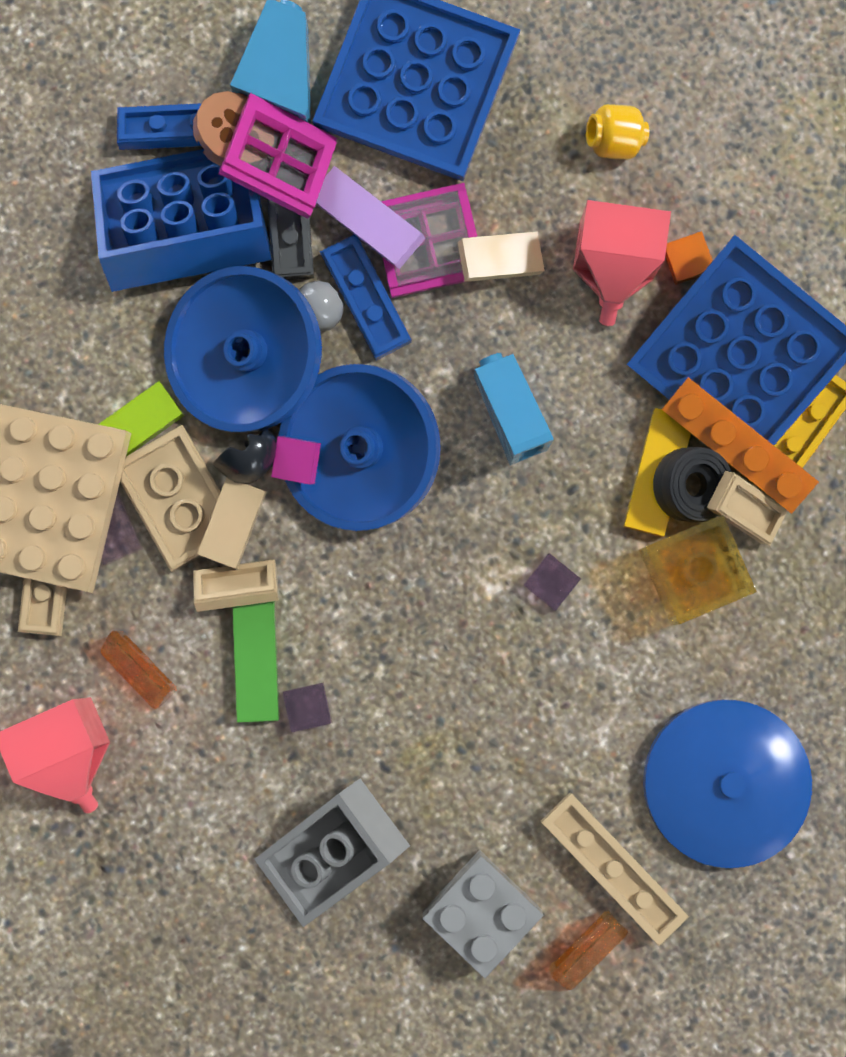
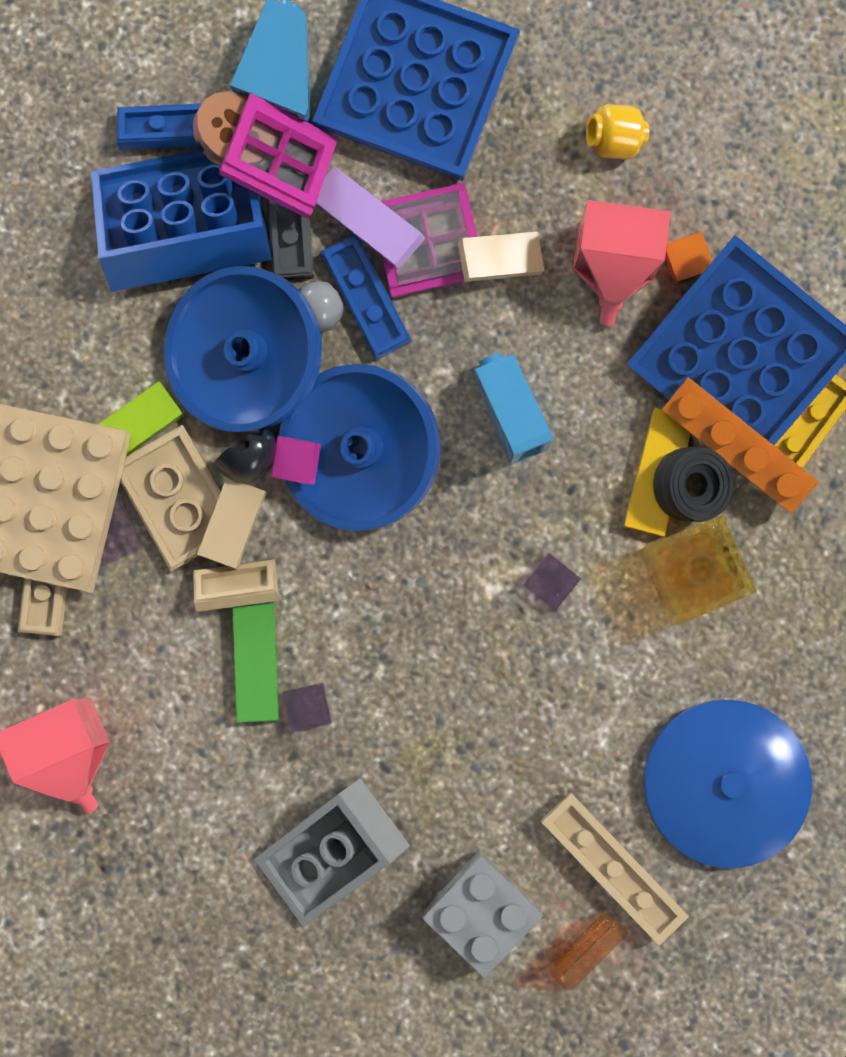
(137, 669): clear orange slope -> none
(747, 508): tan tile -> none

